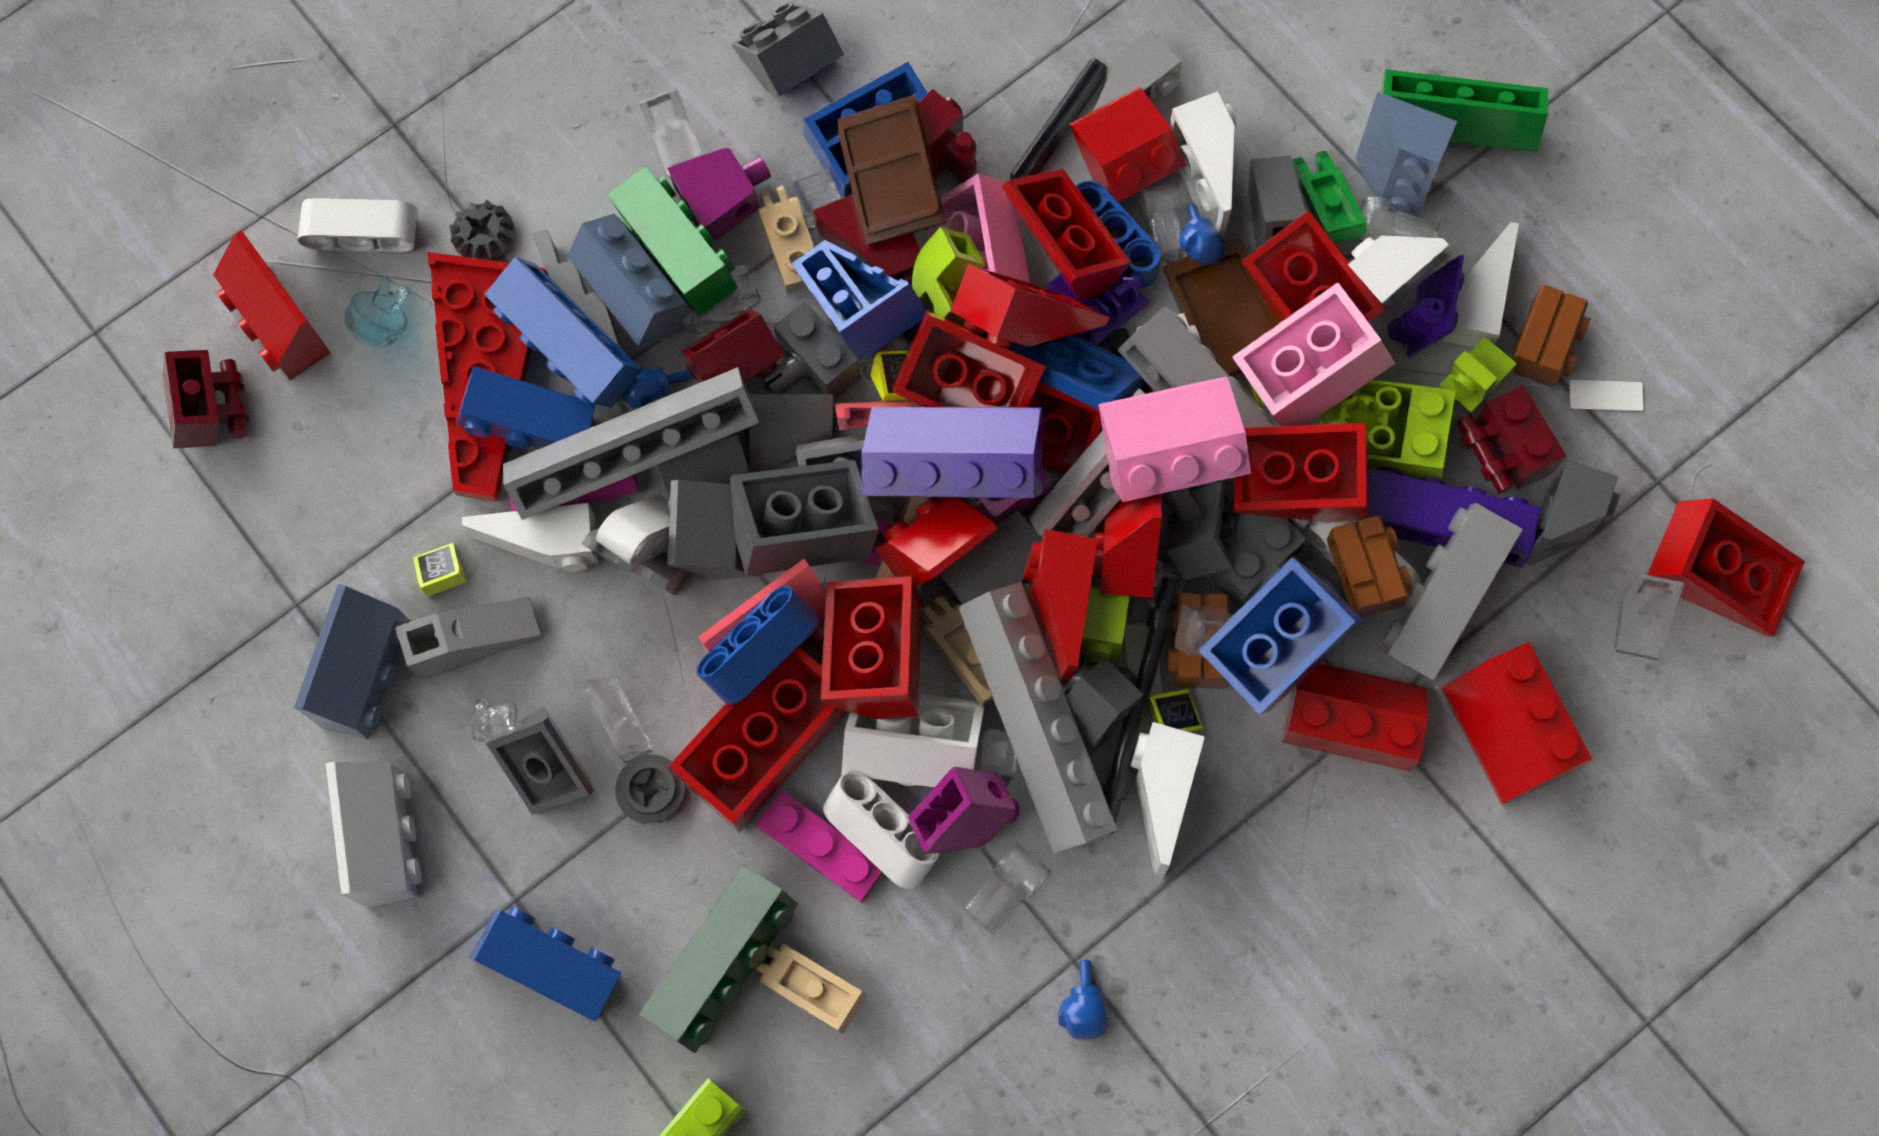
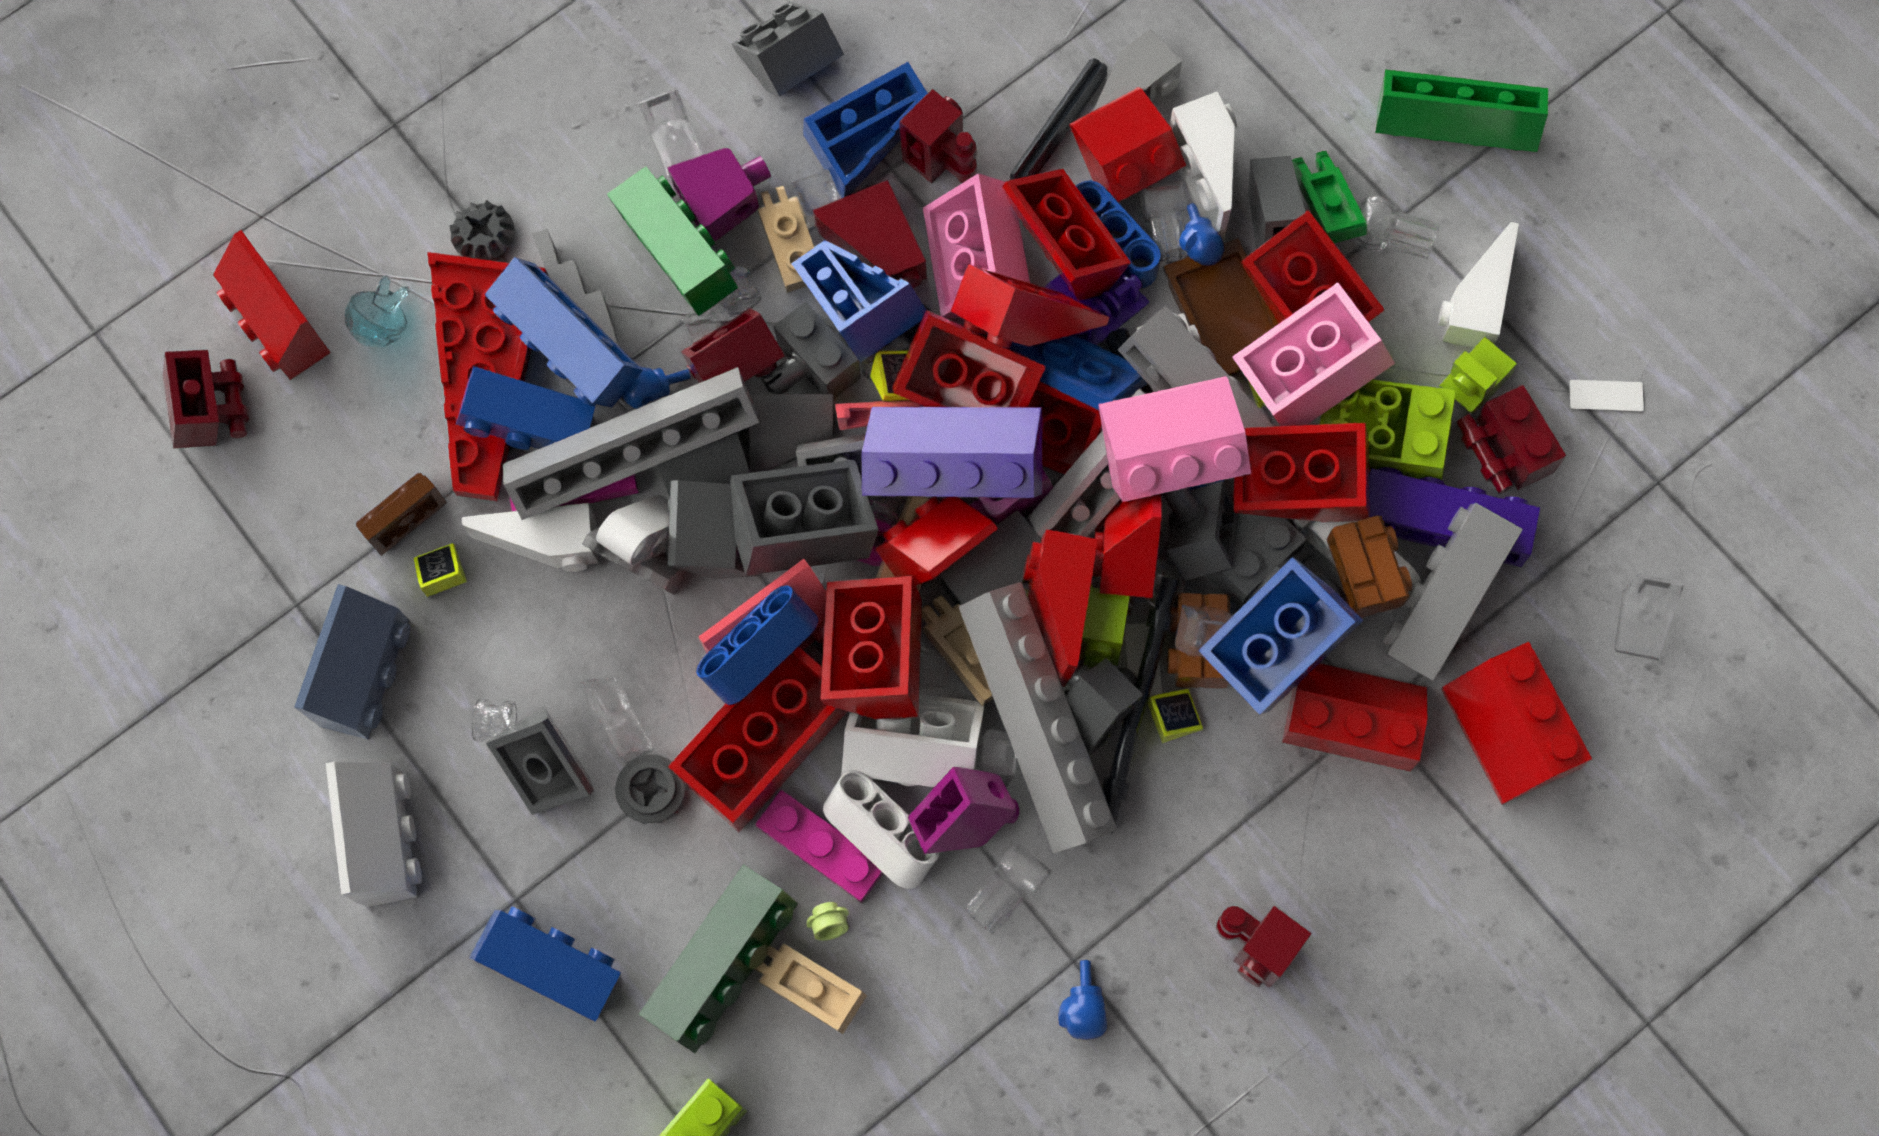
(357, 225): white beam -> none
(400, 513): none -> reddish brown bracket
(466, 635): light grey slope -> none
(628, 279): sand blue slope -> none
(828, 921): none -> yellowish green plate
(890, 171): reddish brown piece -> none
(941, 270): lime brick -> none
(1163, 783): white slope -> none
(1267, 944): none -> dark red brick
(1398, 264): white slope -> none
(1402, 151): sand blue slope -> none
(1434, 309): dark purple hinge -> none
(1549, 334): dark orange brick -> none
(1572, 509): dark grey slope -> none
(1727, 565): red slope -> none

